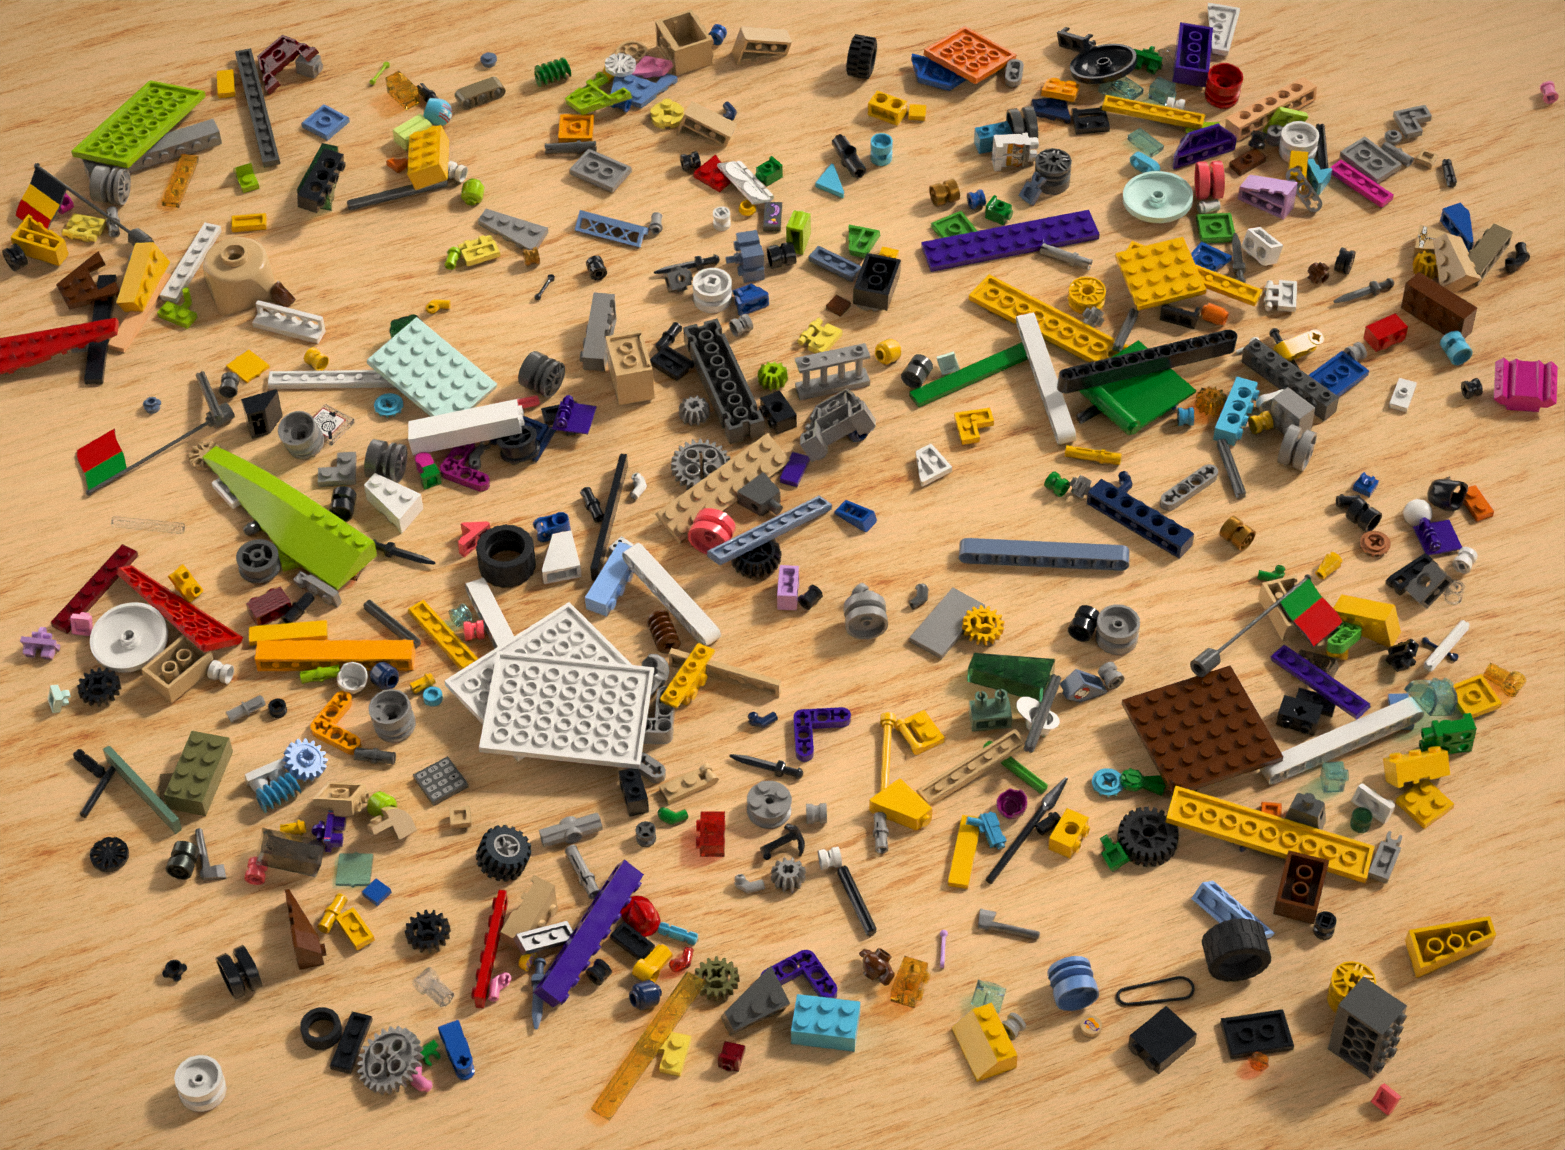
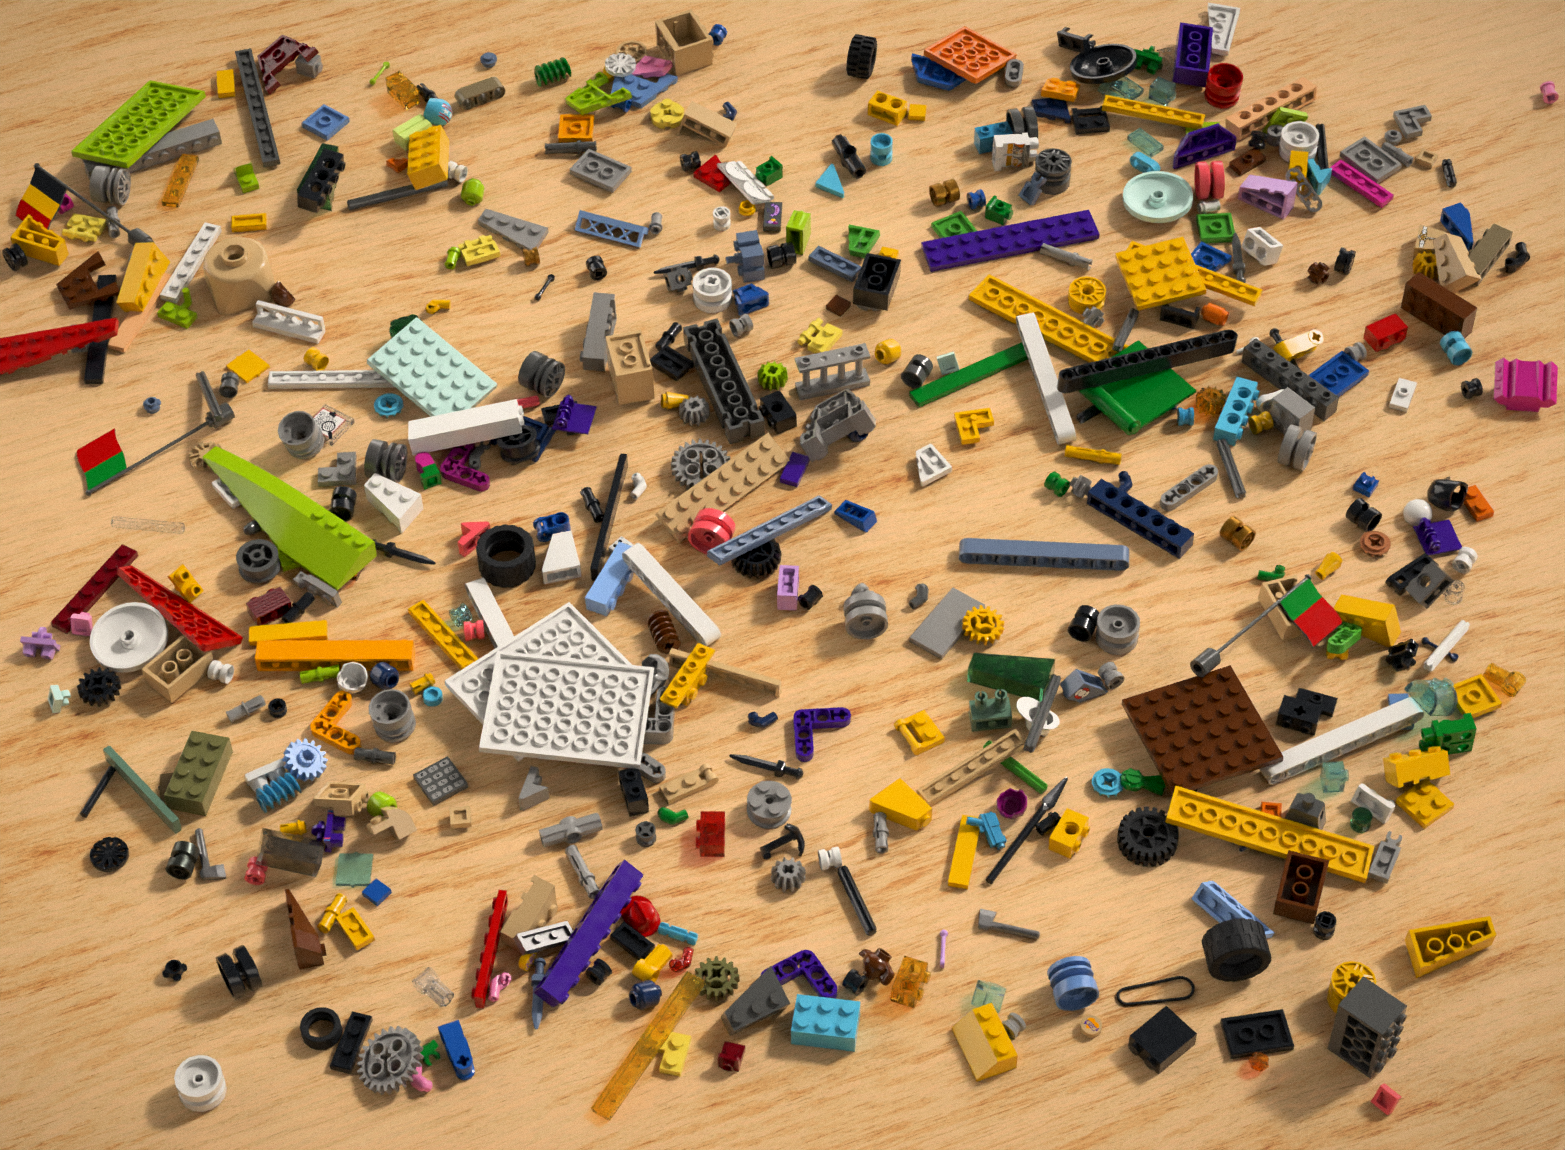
(89, 763): black axle -> none
(262, 412): black slope -> none
(391, 623): dark grey axle -> none
(427, 931): black gear -> none
(503, 853): black wheel -> none
(532, 791): none -> light grey slope
(671, 400): none -> yellow cone
(746, 886): light grey arm -> none
(760, 43): tan wedge -> none
(760, 496): dark grey torso -> none
(816, 813): light grey wheel -> none
(855, 982): none -> black wheel
(887, 721): yellow piece -> none
(1114, 853): green plate -> none
(1177, 104): white wheel -> none
(1286, 295): white plate -> none
(1320, 682): dark purple tile -> none
(1329, 664): clear smoke slope -> none
(1345, 501): black pin -> none
(1374, 288): dark grey sword -> none

